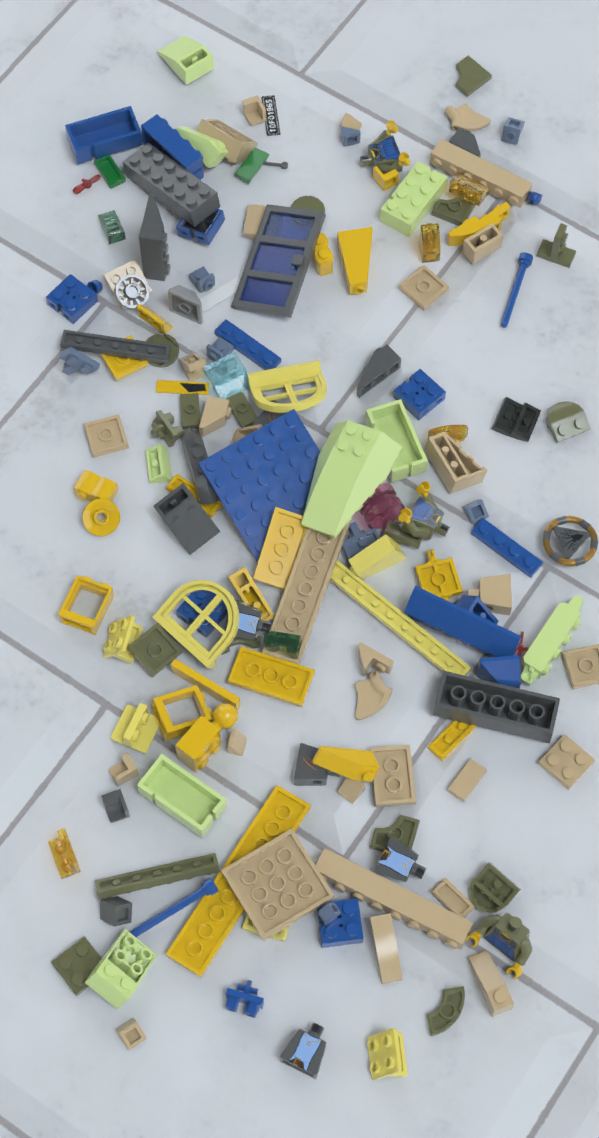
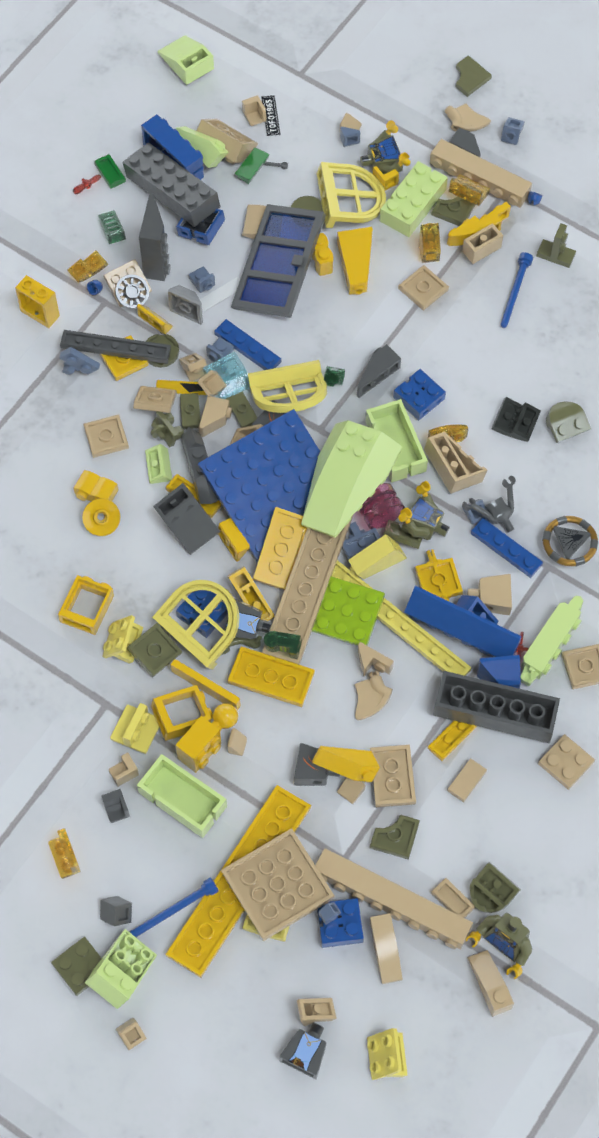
(37, 298): none -> yellow window
(72, 298): blue piece -> none
(89, 267): none -> clear yellow slope
(104, 134): blue piece -> none
(155, 399): none -> tan tile
(157, 876): olive plate -> none
(212, 383): none -> tan panel
(233, 539): none -> yellow slope
(235, 997): blue hips -> none
(316, 1010): none -> tan slope
(329, 193): none -> light yellow window
(334, 376): none -> clear green piece
(348, 611): none -> lime plate
(399, 861): torso -> none
(447, 1012): olive tile -> none
(497, 510): none -> dark grey piece

